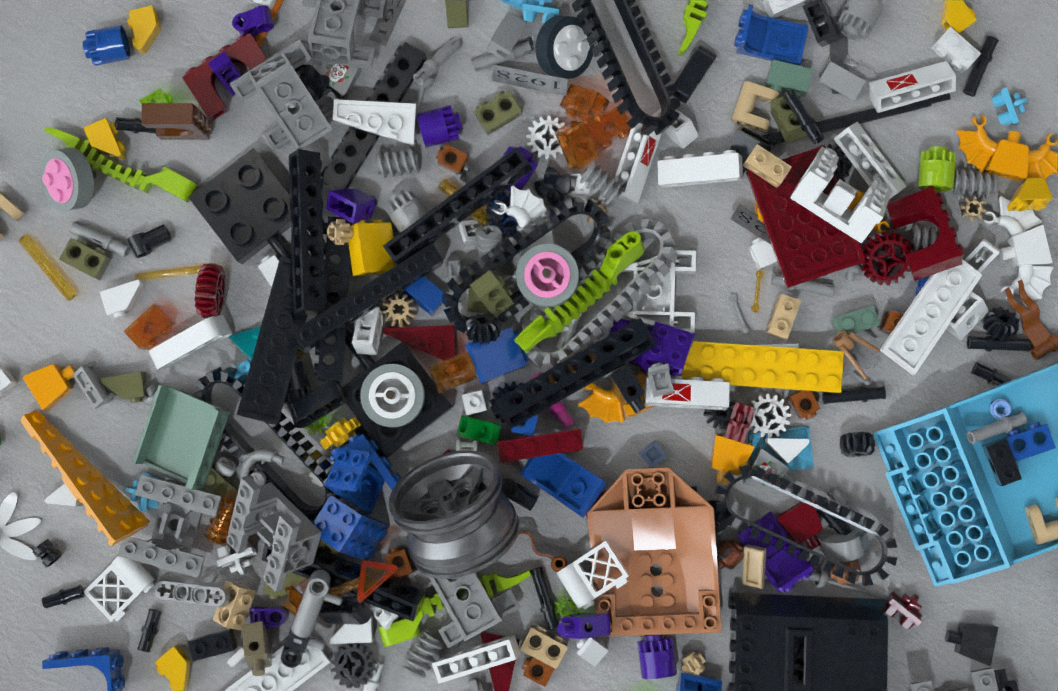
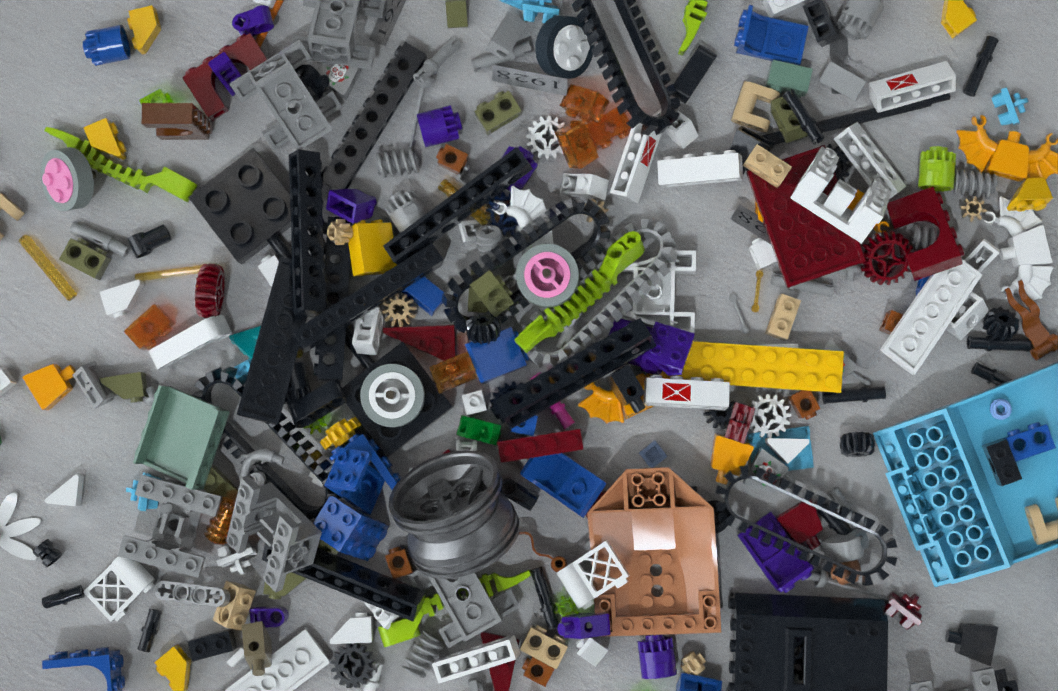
(102, 499): light orange wing -> none
(132, 125): black pin -> none
(225, 466): white tile -> none
(306, 618): light grey piece -> none
(349, 612): black beam -> none
(371, 577): clear orange piece -> none
(381, 118): white wing -> none
(453, 269): light grey gear -> none
(553, 184): black plate -> none
(601, 183): light grey piece -> none
(660, 380): light grey bracket -> none
(729, 554): copper head -> none
(754, 566): tan tile -> none
(845, 343): medium nougat plant -> none
(856, 321): sand green brick -> none
(956, 50): white brick -> none
(1004, 425): light grey pin -> none

